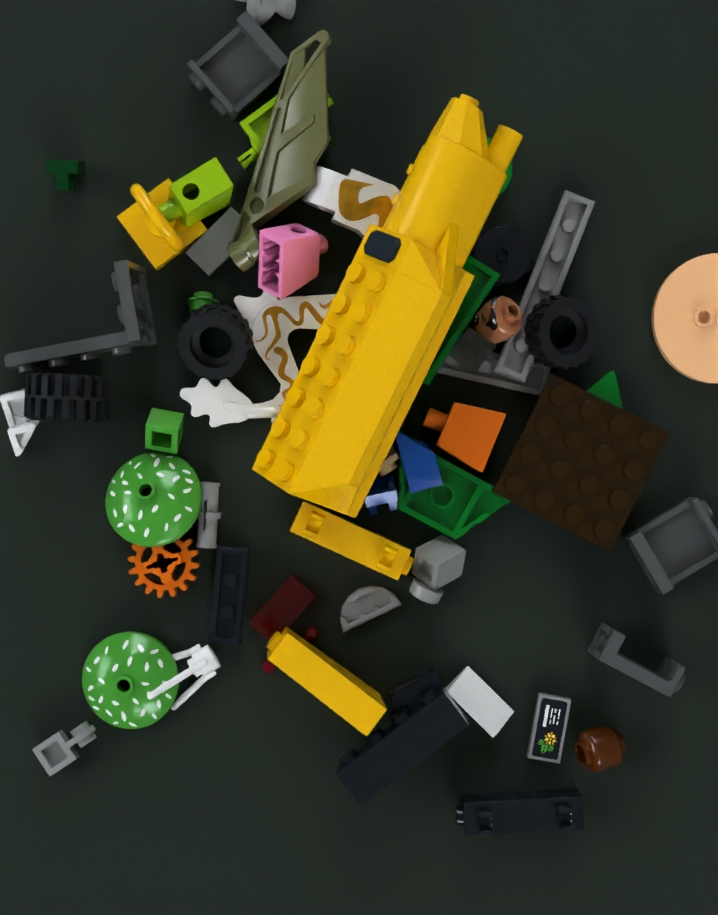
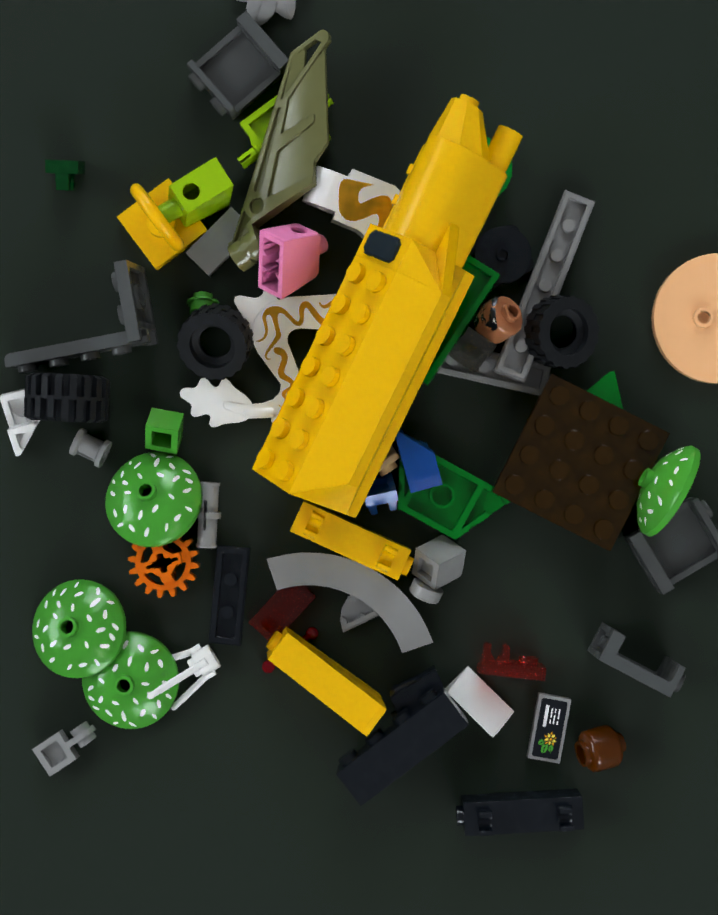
(90, 447): none -> light grey bush
(96, 630): none -> bright green dish
(360, 582): none -> light grey tile
(466, 432): orange torso -> none
(525, 667): none -> clear red plate
(665, 488): none -> bright green dish

